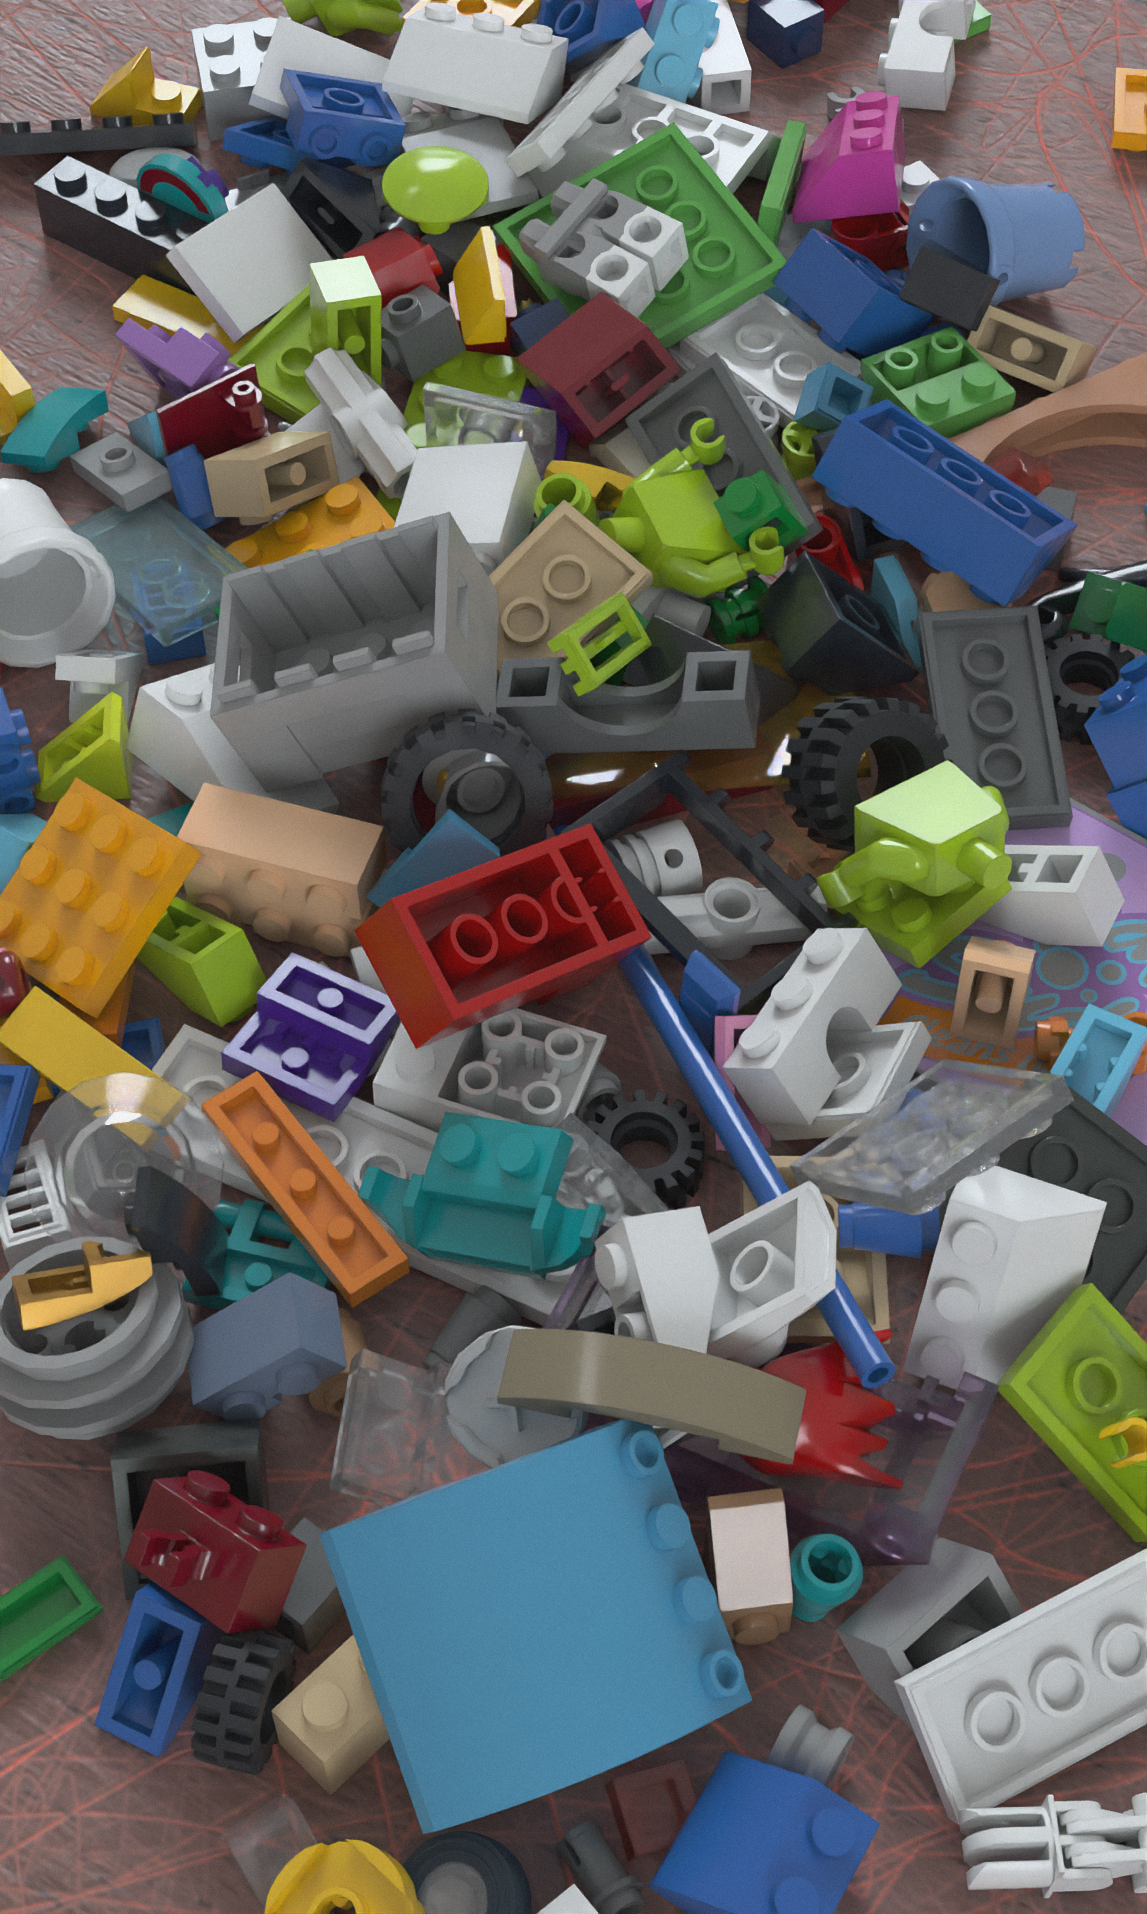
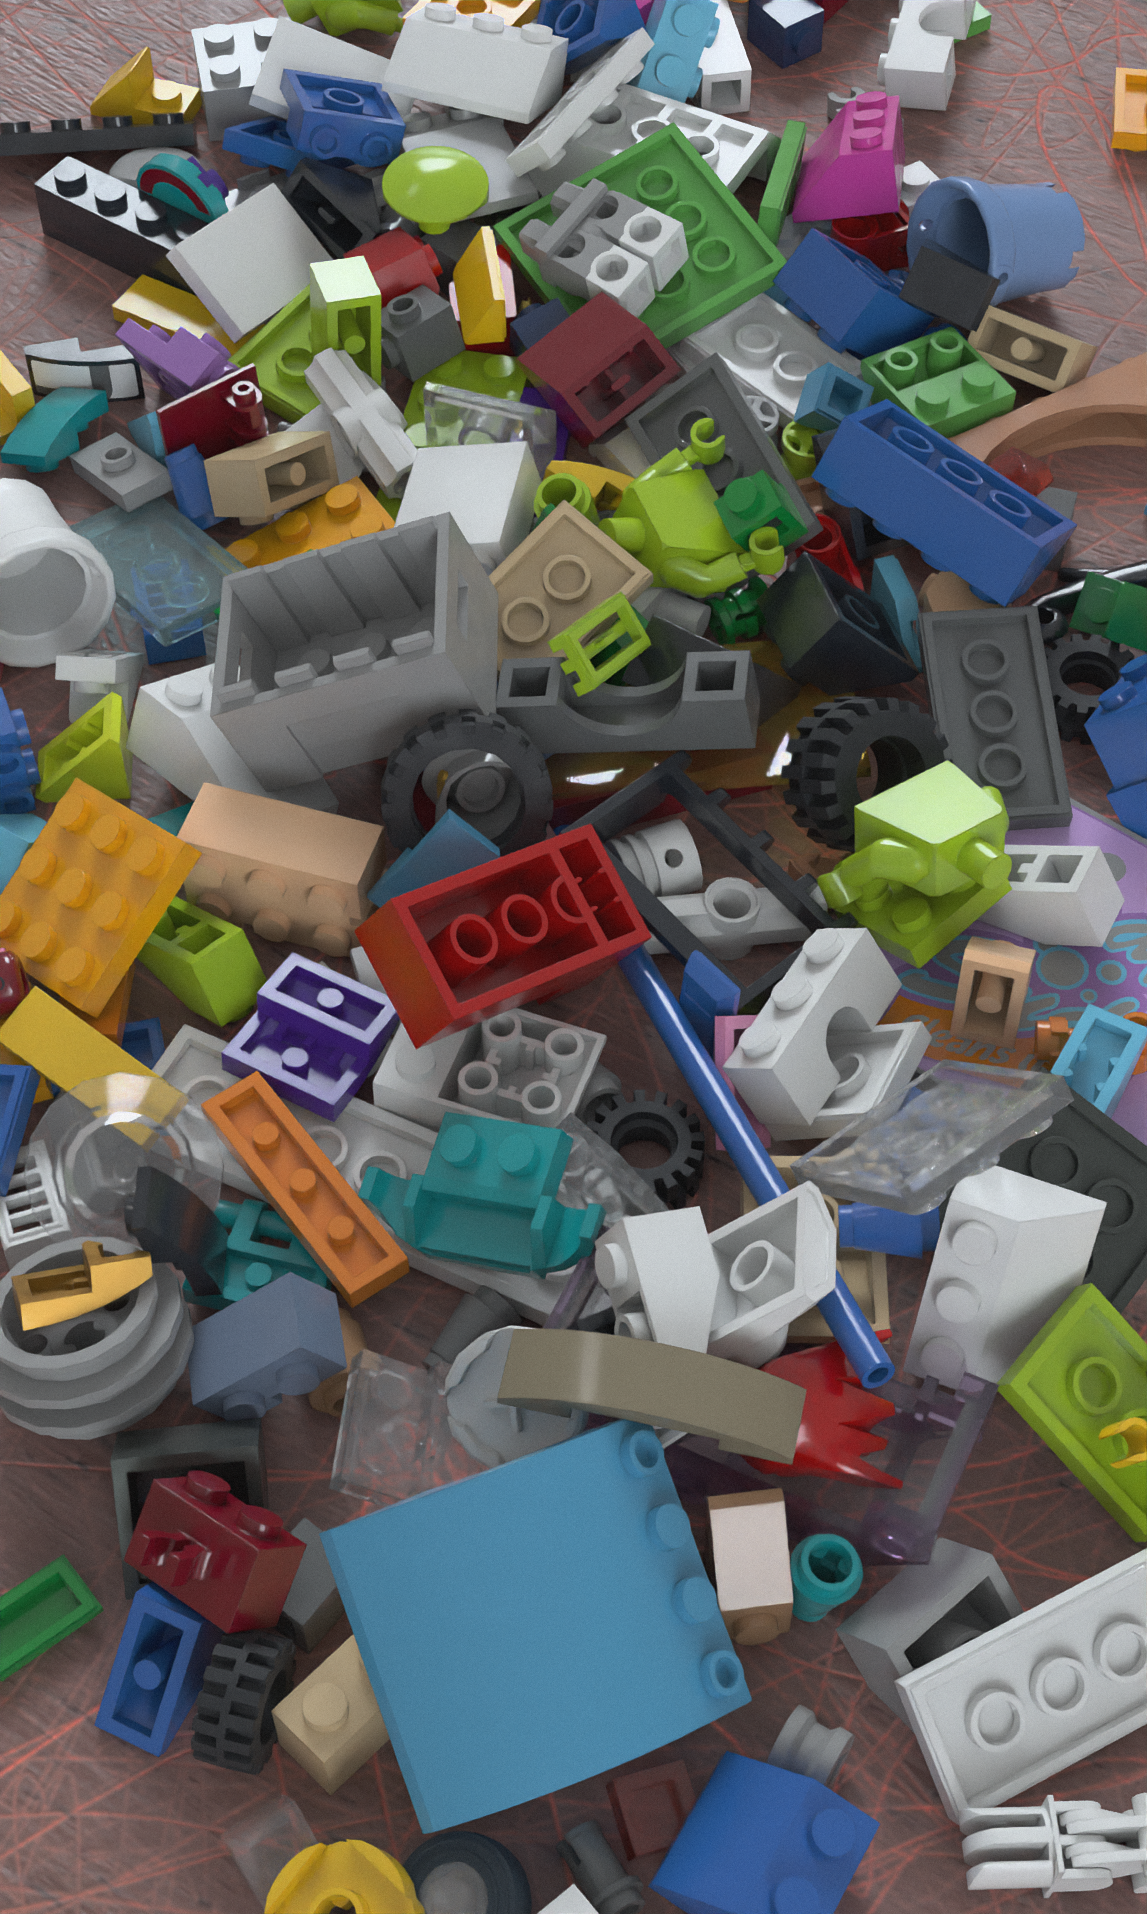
(64, 365): none -> slope

